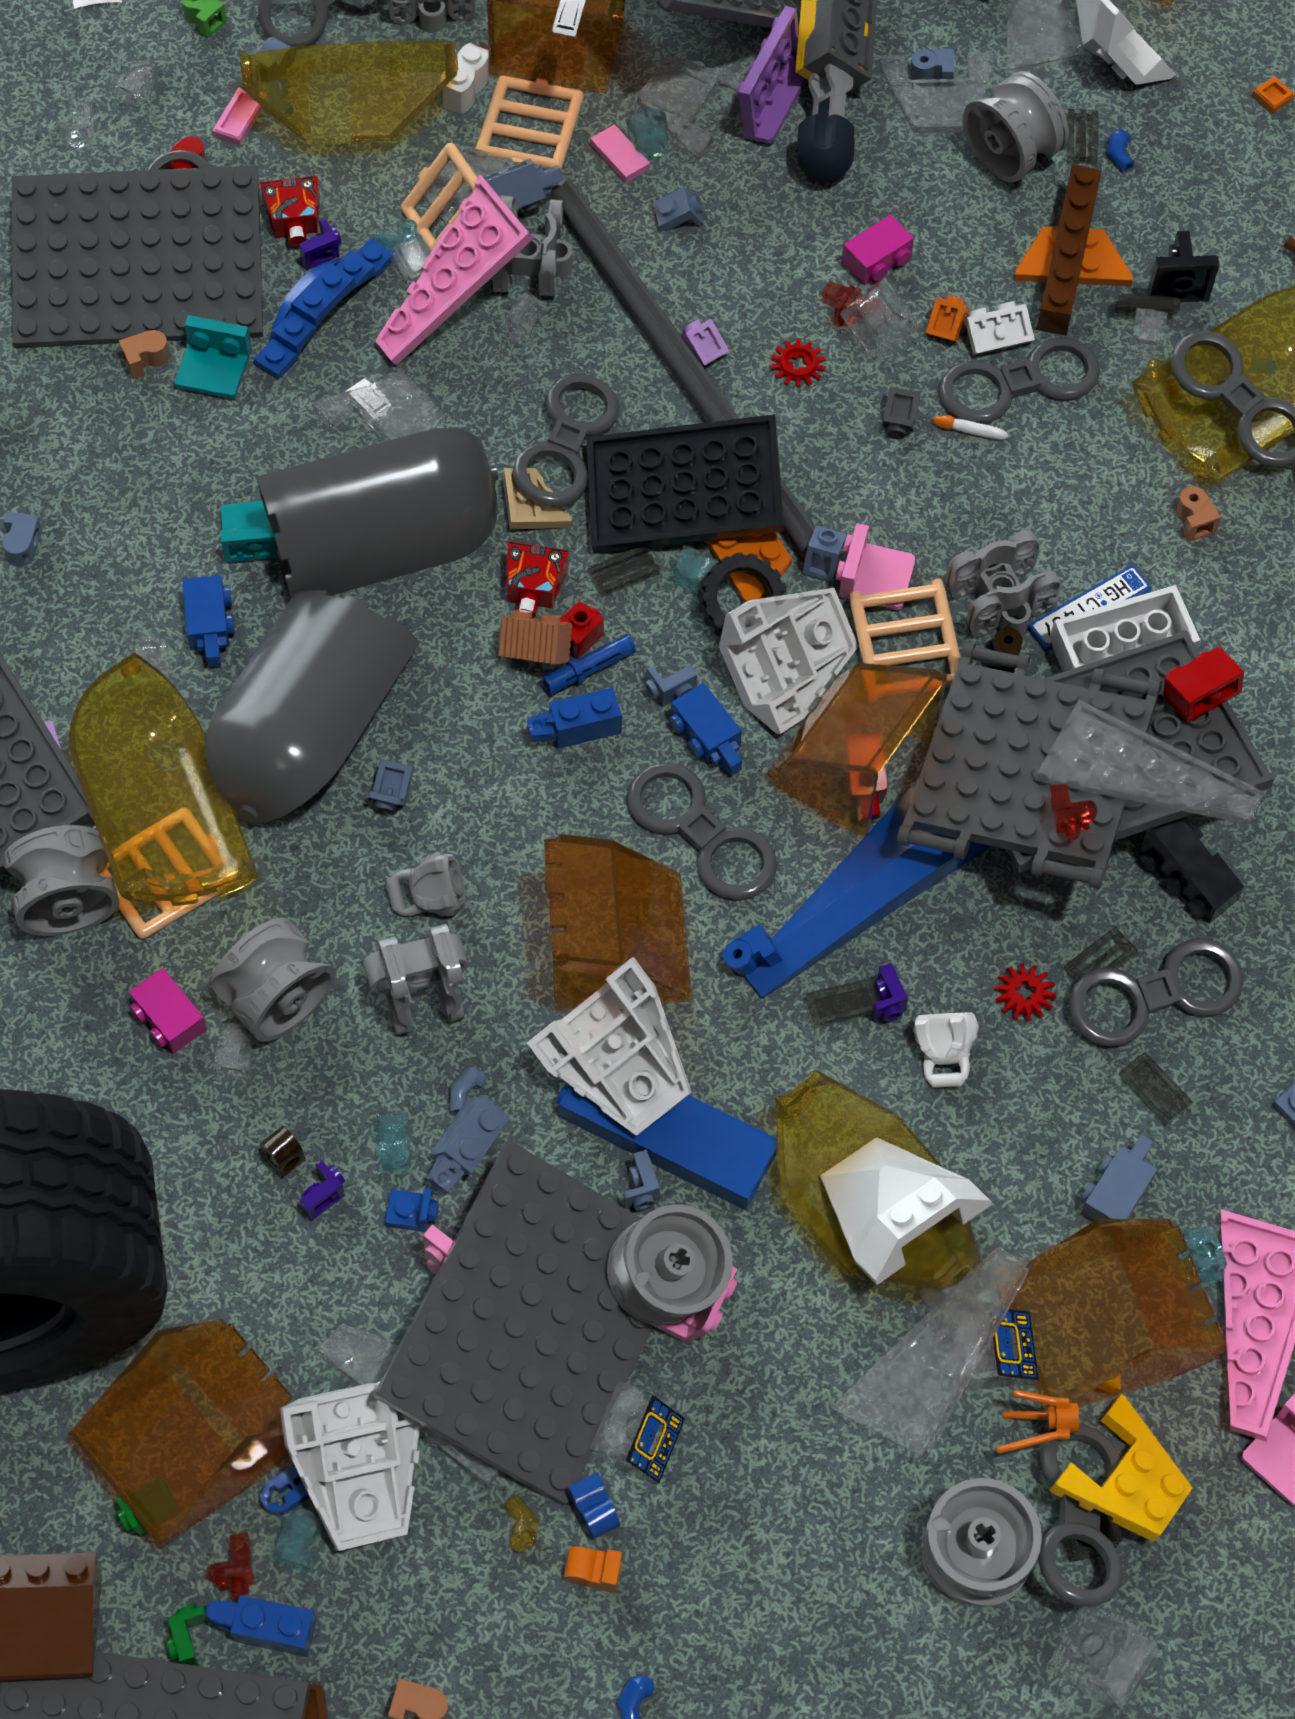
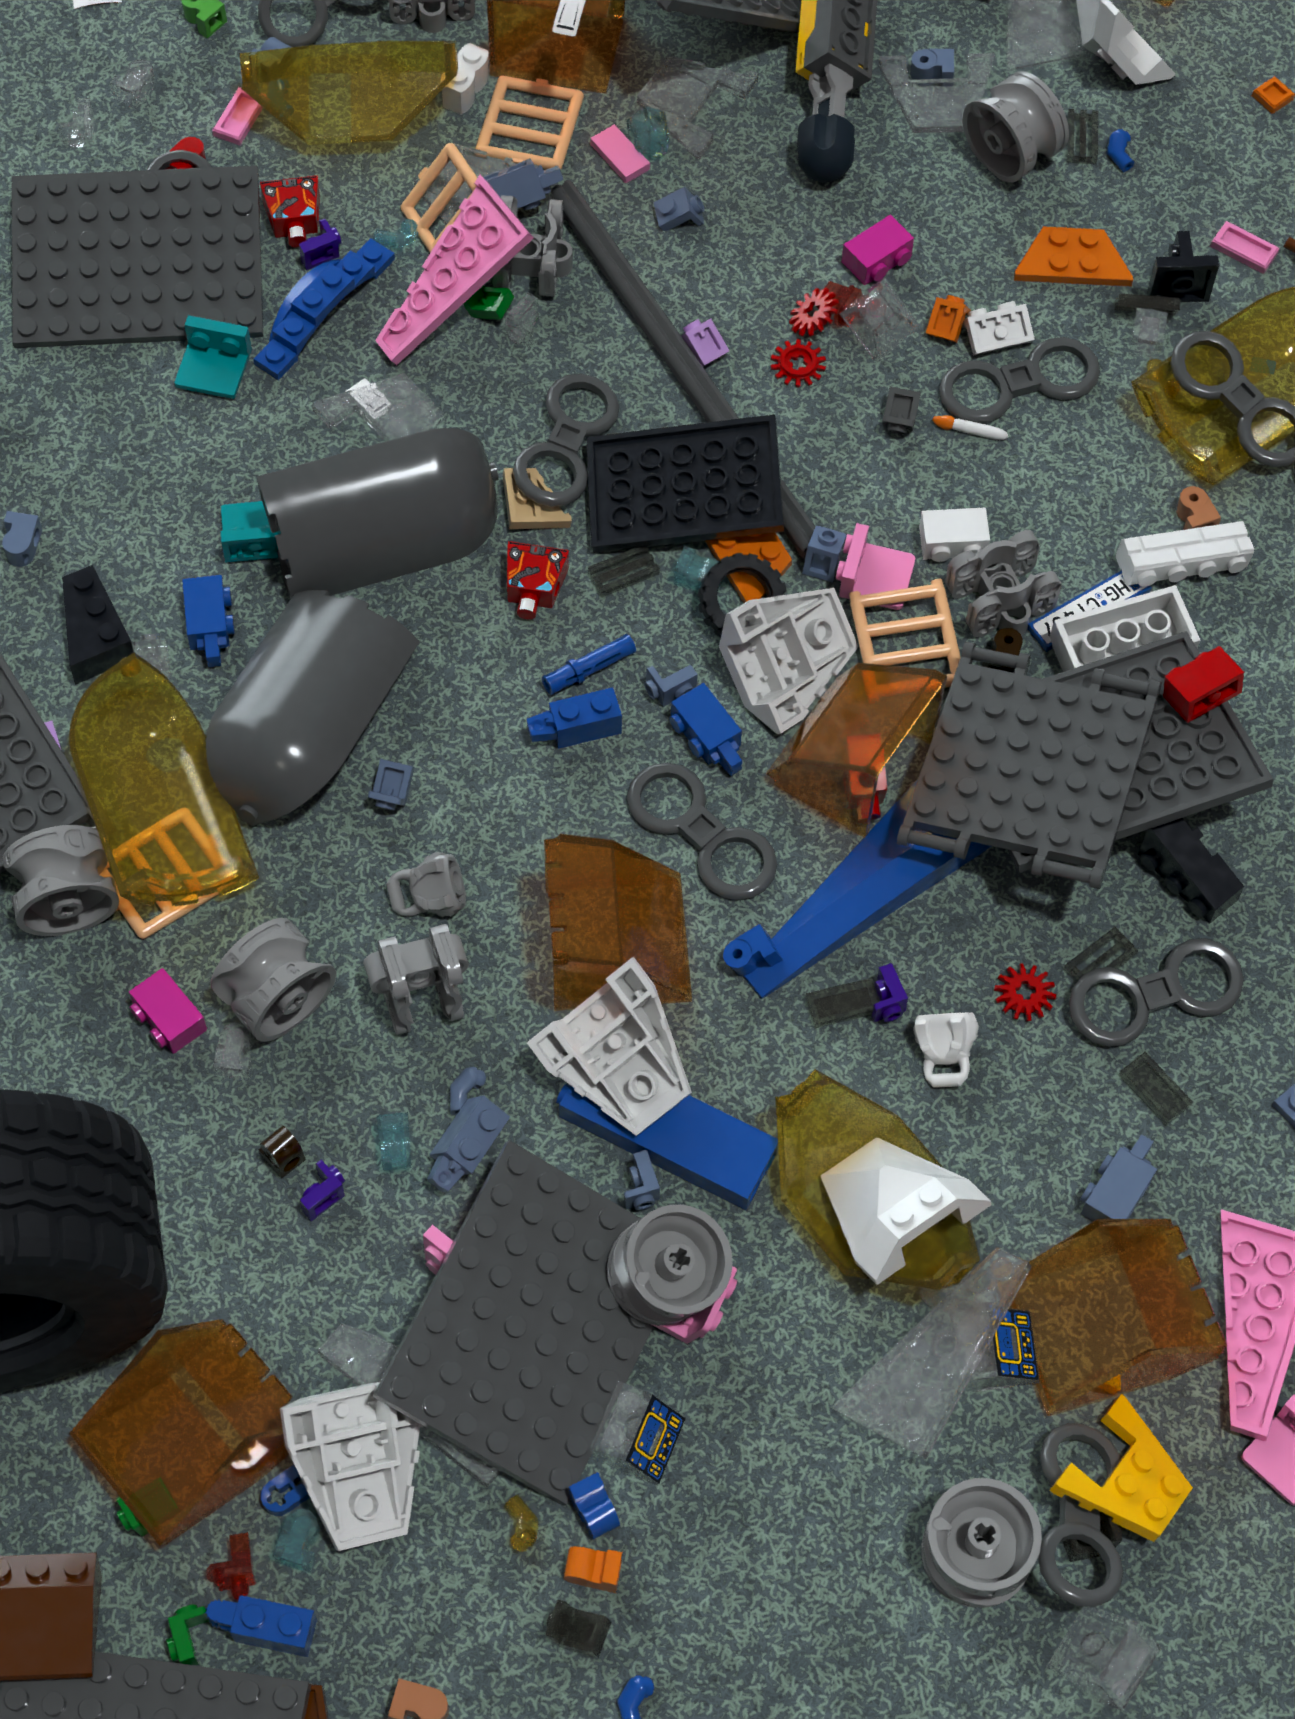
(92, 625): none -> black wedge
(143, 351): nougat leg -> none
(409, 258): clear brick -> none
(411, 1210): blue bracket -> none
(489, 303): none -> green bracket
(535, 638): nougat brick -> none
(577, 1629): none -> clear smoke bracket
(586, 627): red brick -> none
(771, 81): medium lavender bracket -> none
(824, 302): none -> red gear
(953, 532): none -> white brick
(1061, 1416): orange plant -> none
(1069, 250): reddish brown arch -> none
(1070, 816): clear red piece -> none
(1126, 763): clear wing -> none
(1184, 553): none -> white brick
(1205, 1252): clear light blue leg -> none
(1244, 247): none -> bright pink tile

